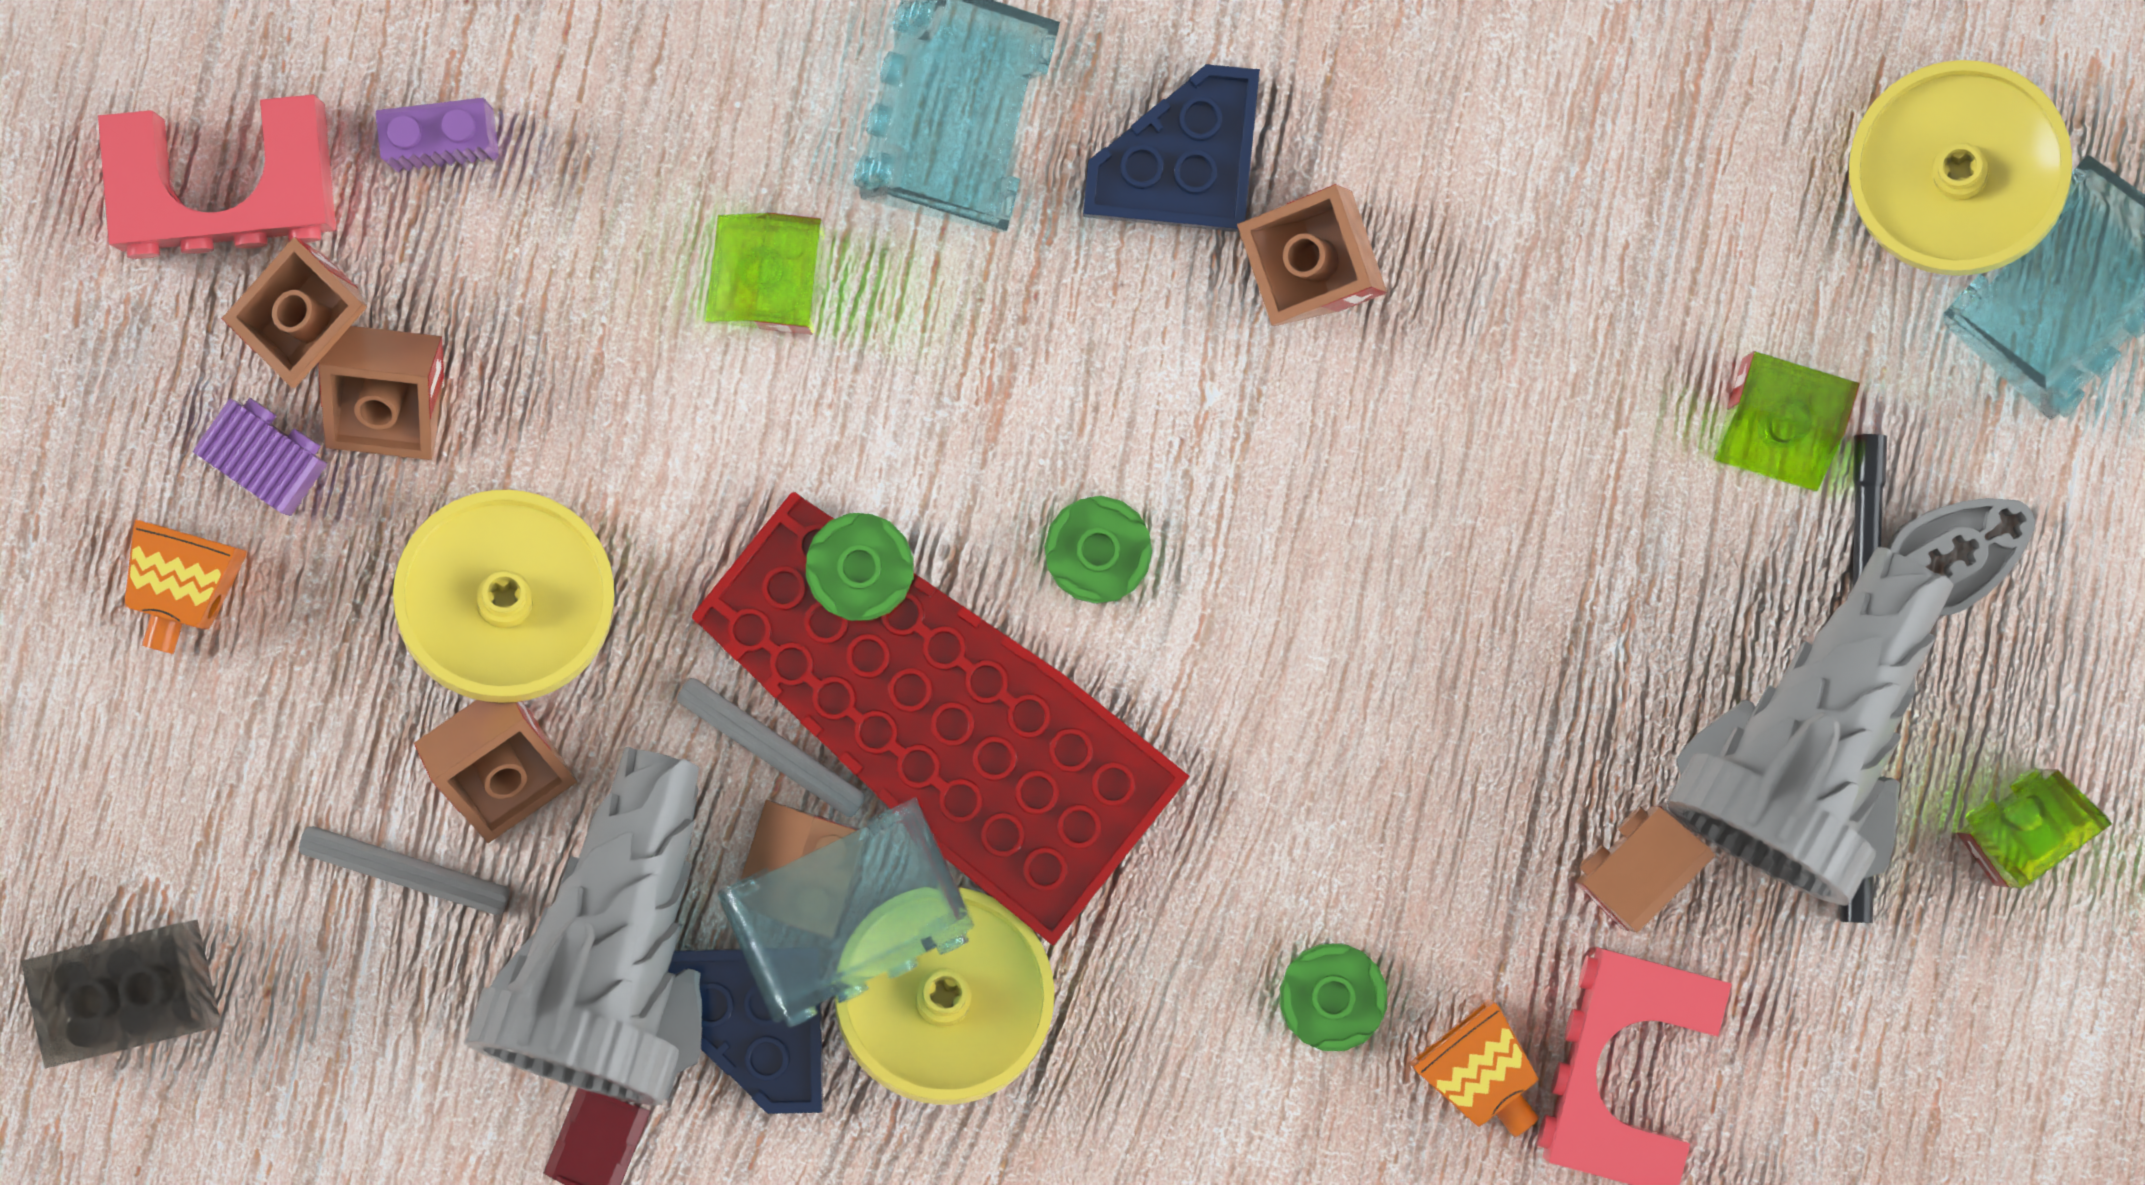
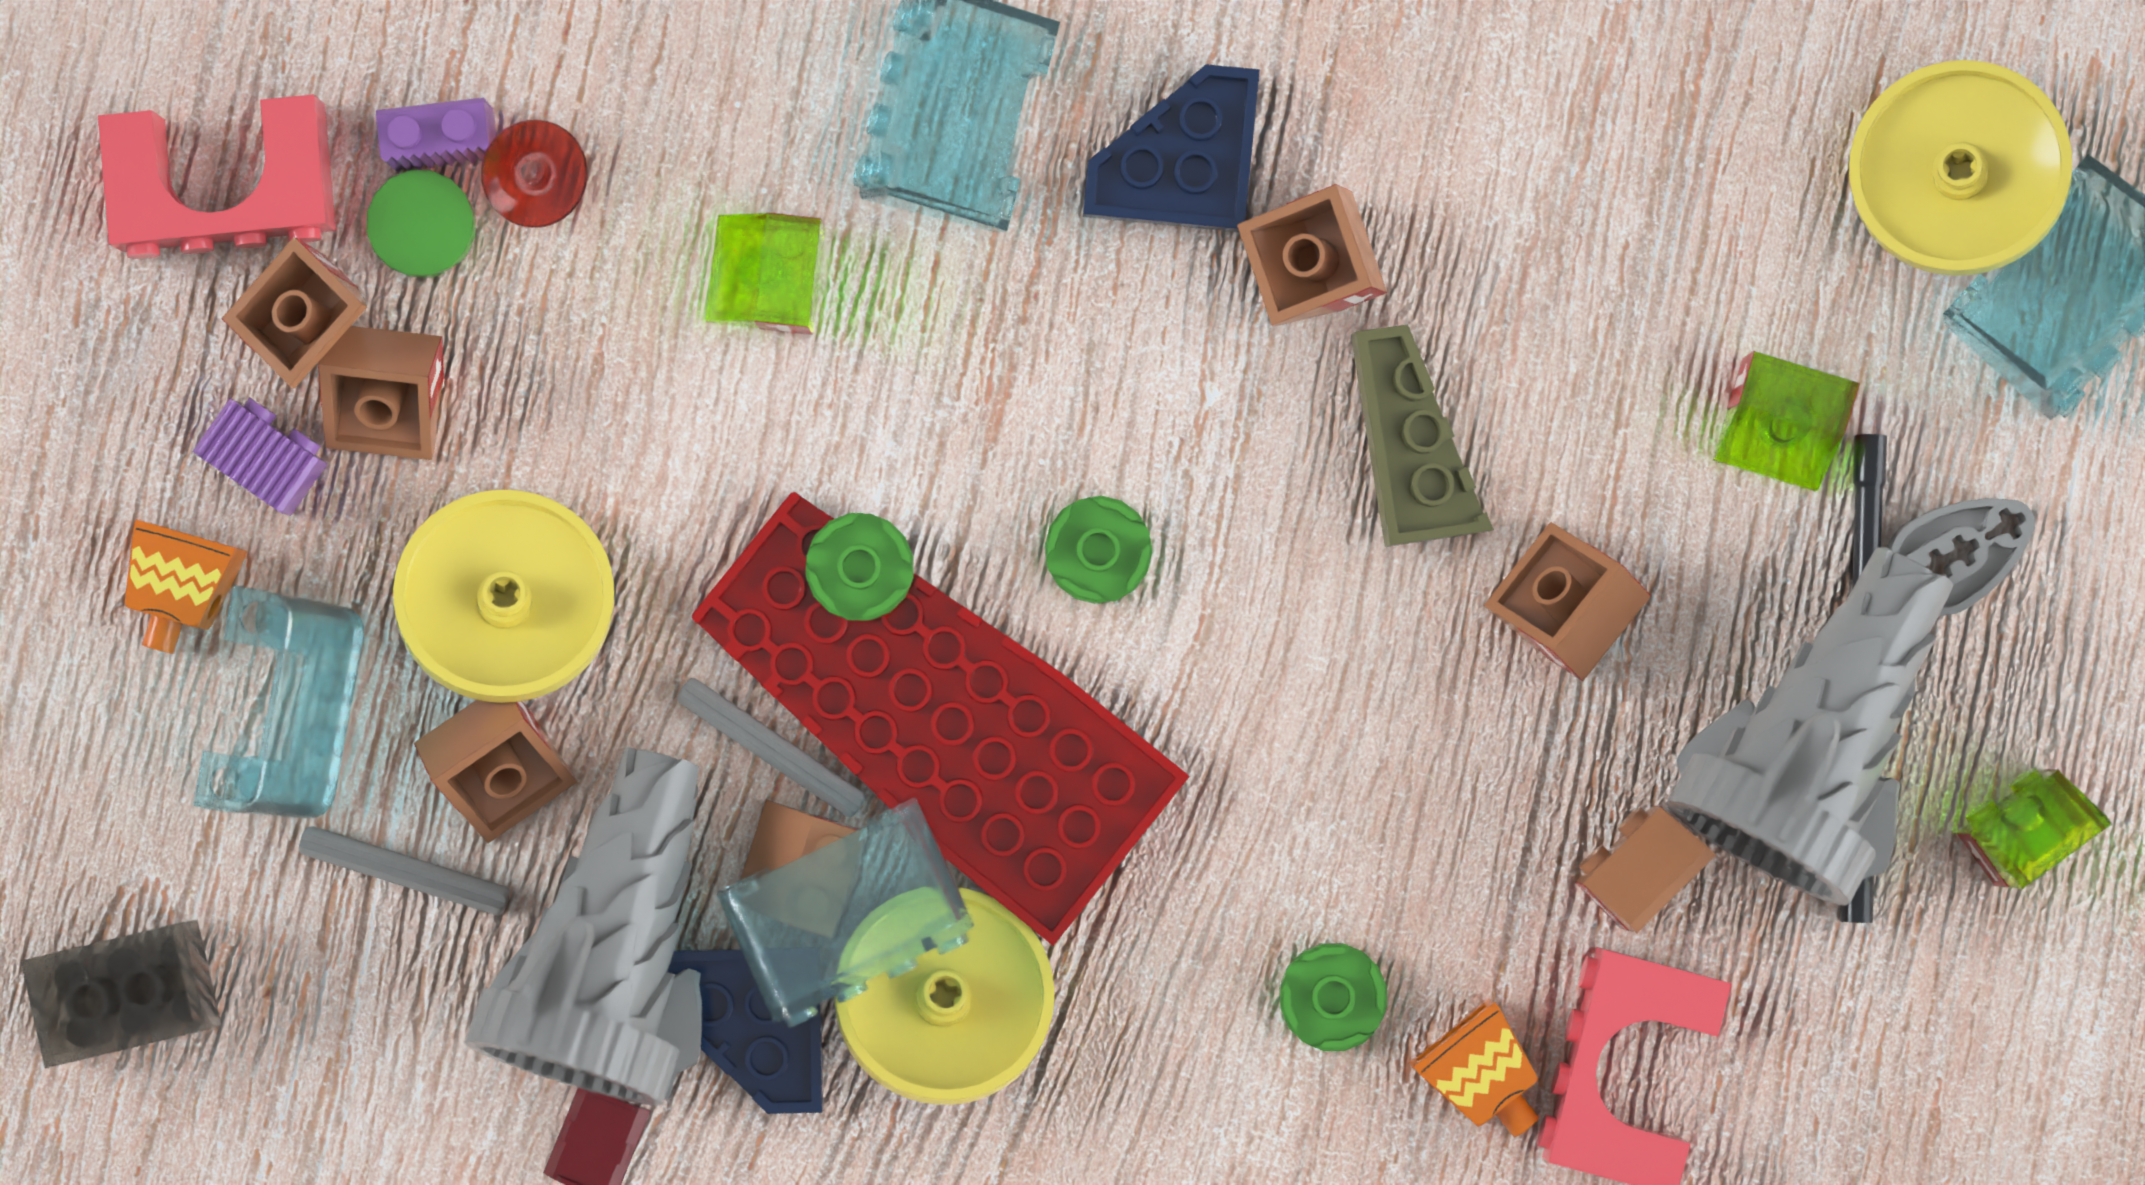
(306, 708): none -> clear light blue windscreen
(421, 223): none -> bright green tile
(559, 176): none -> clear red dish
(1413, 458): none -> olive wing
(1568, 600): none -> nougat slope

